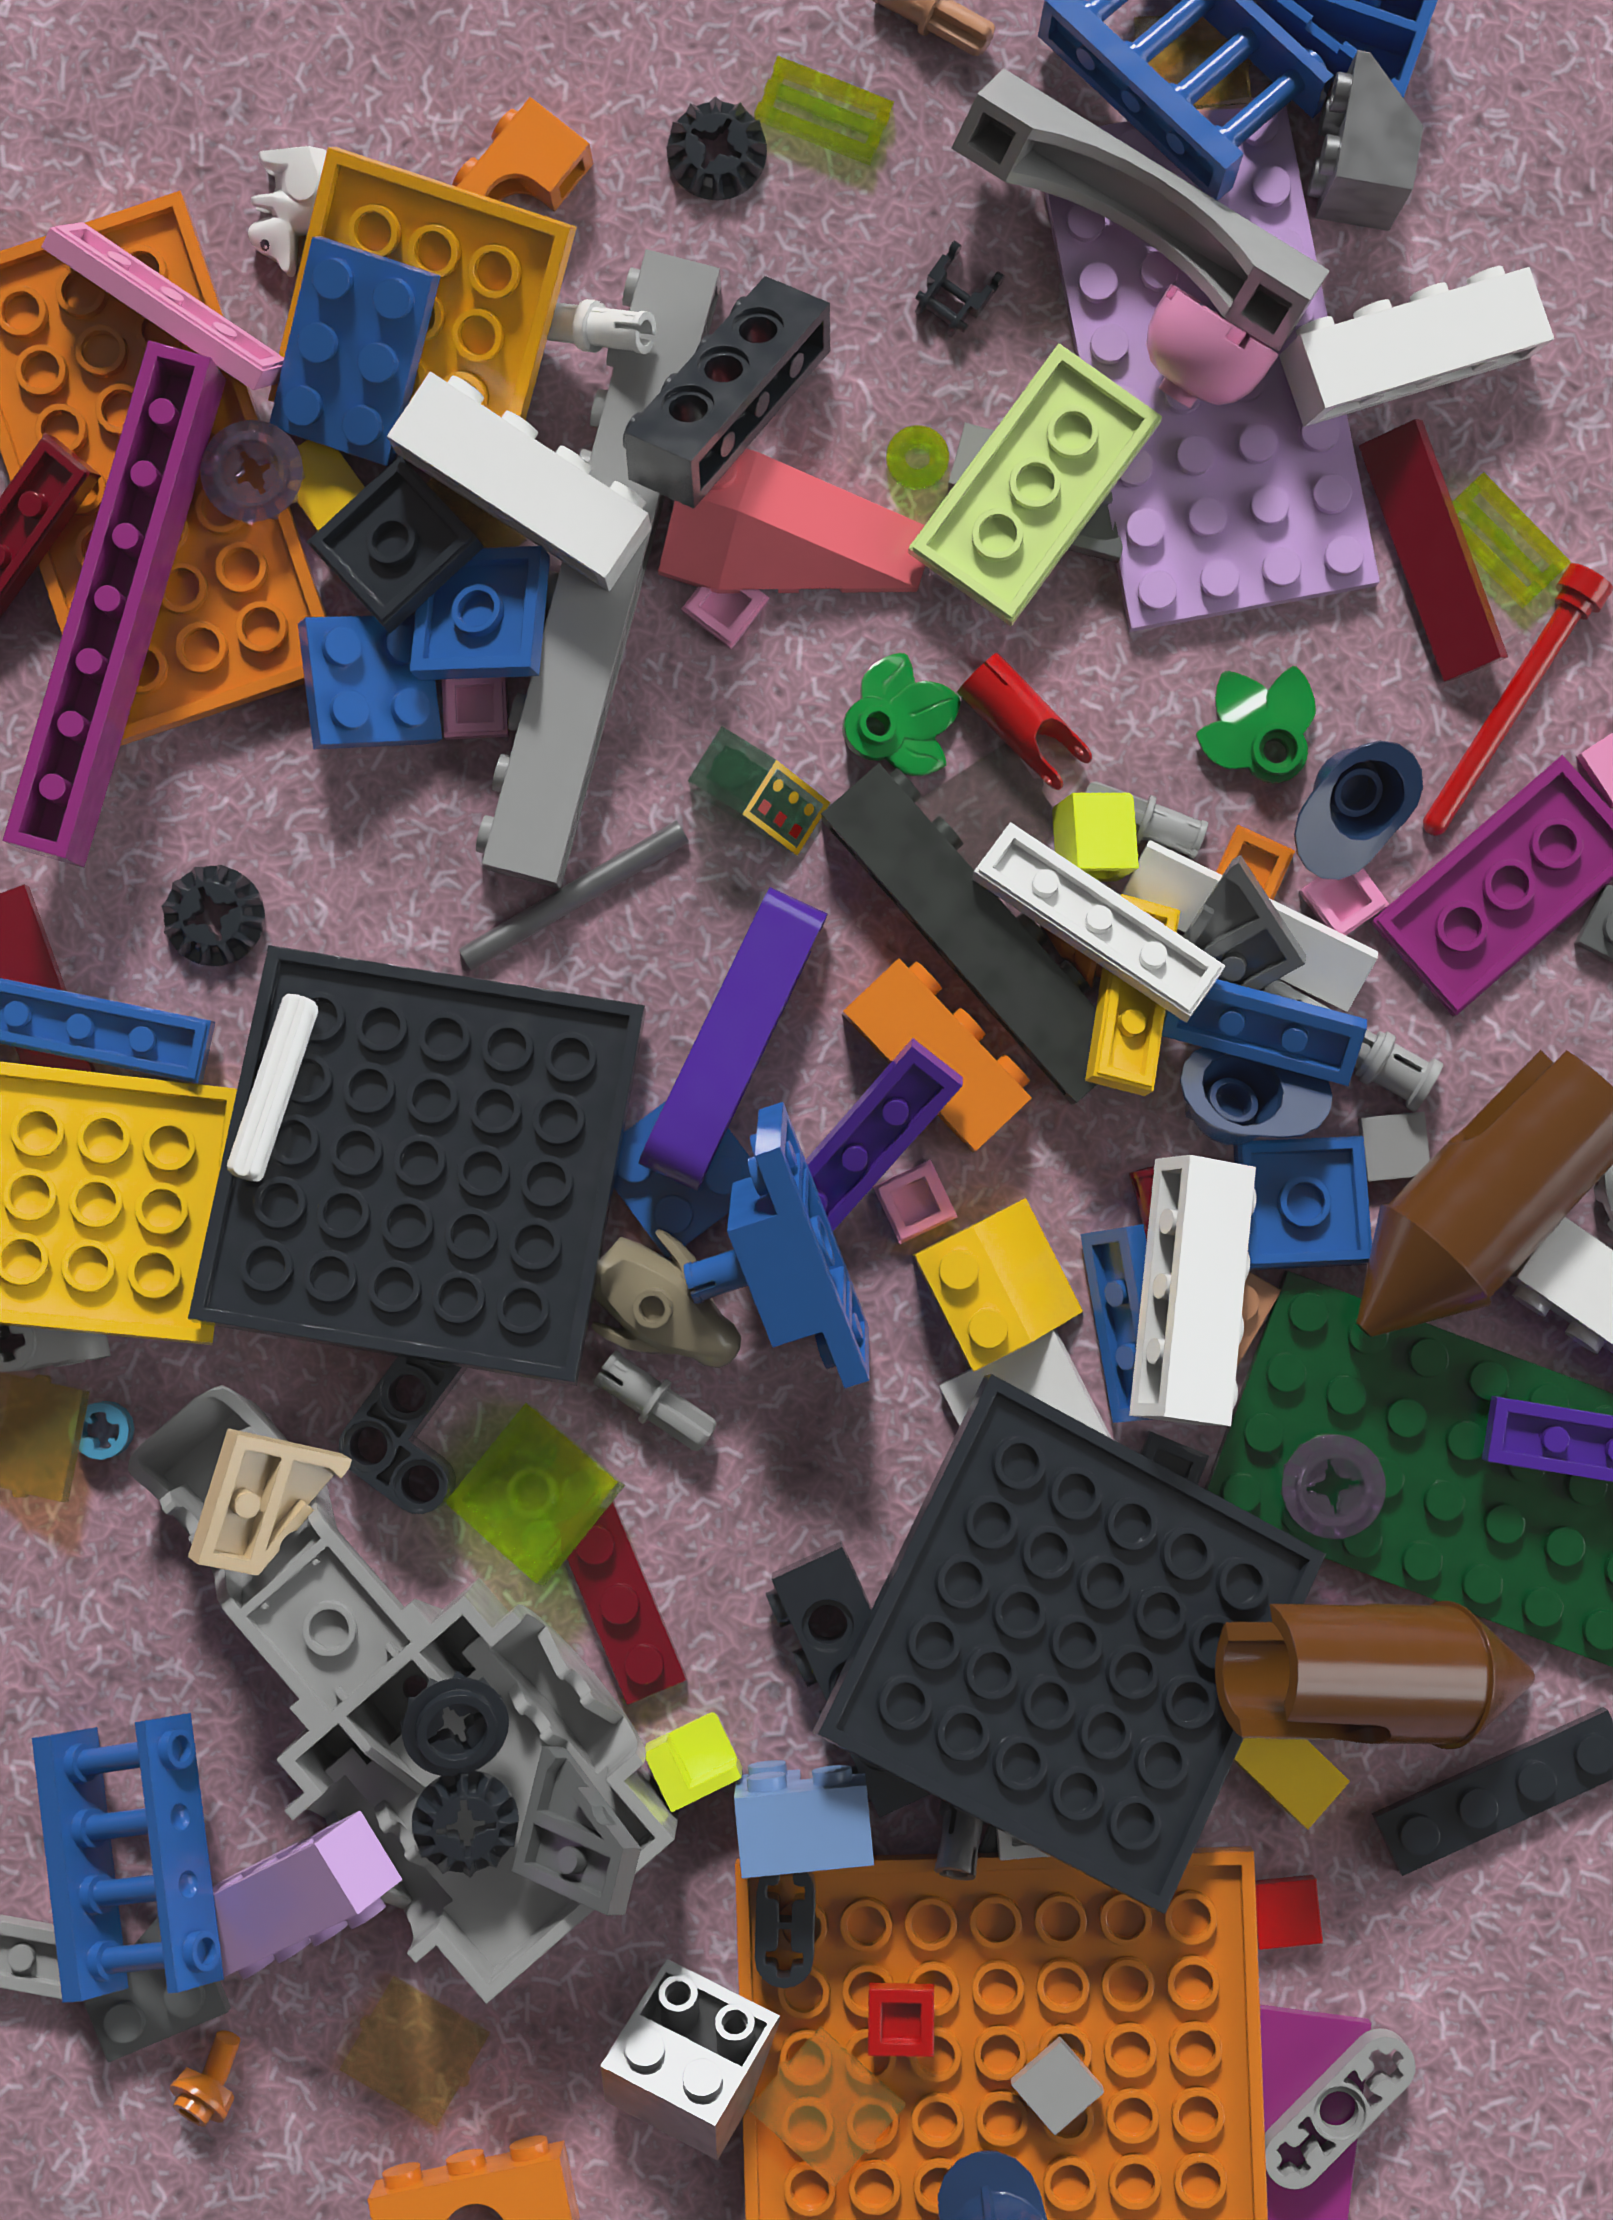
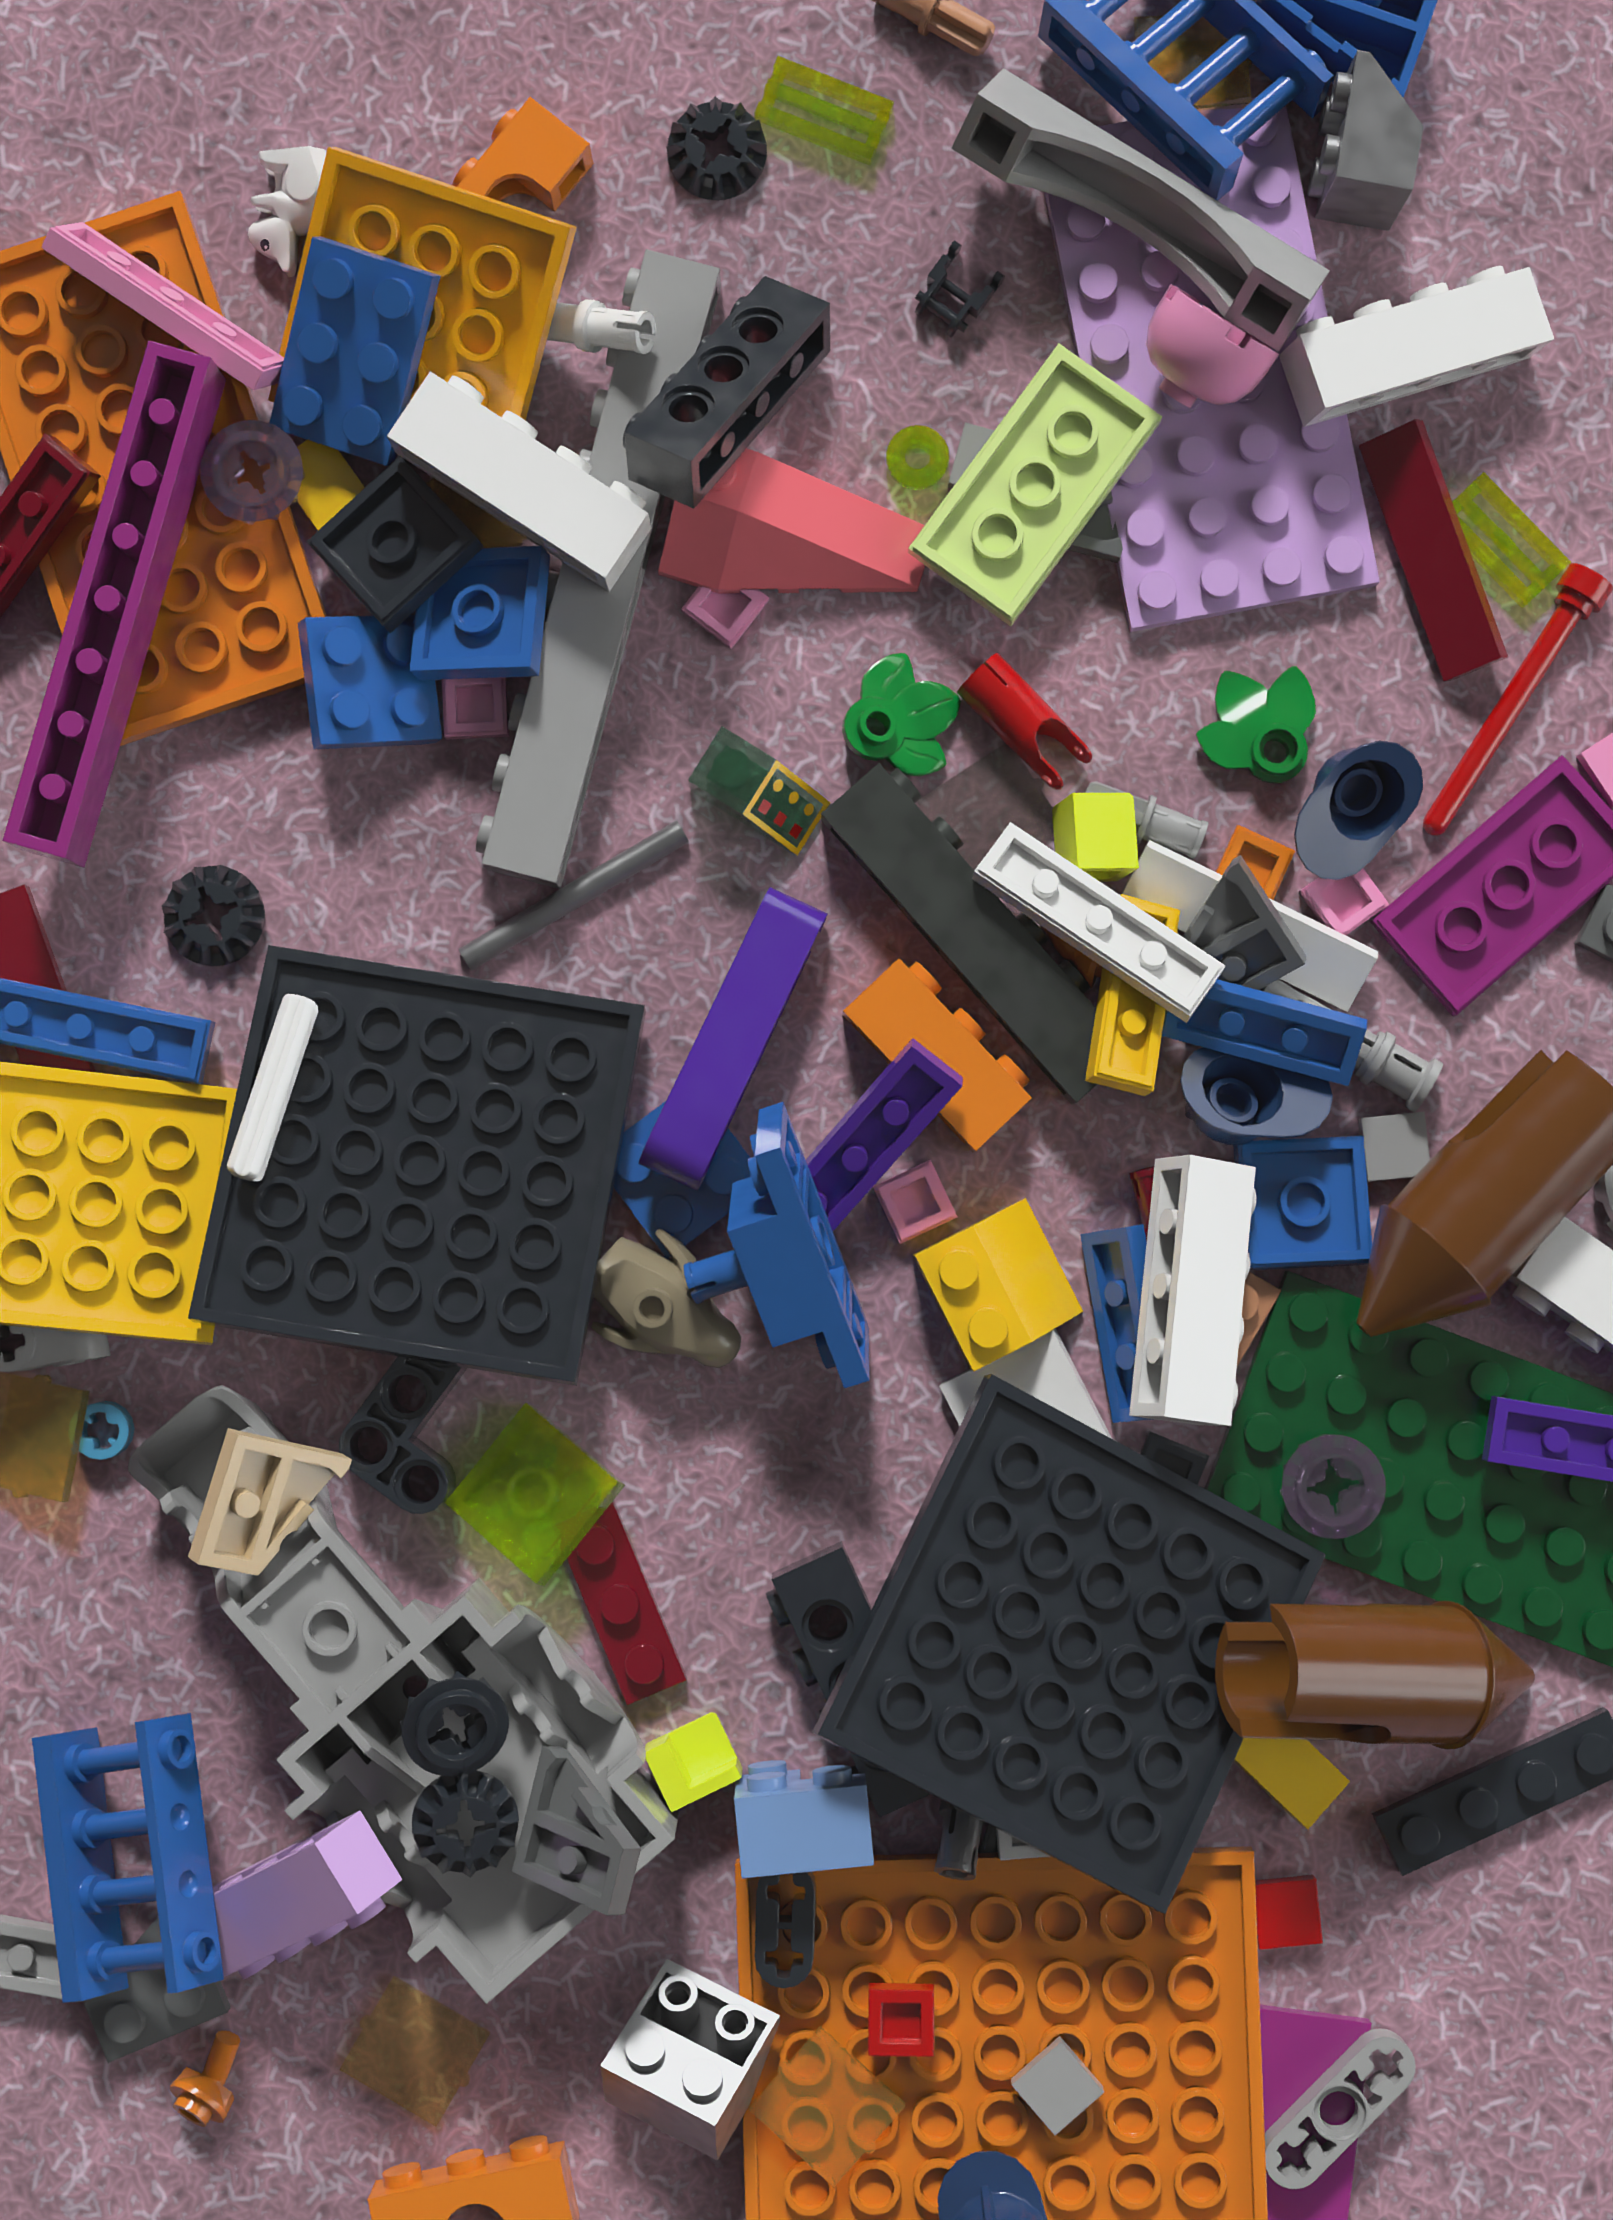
(655, 1402): light grey axle -> none

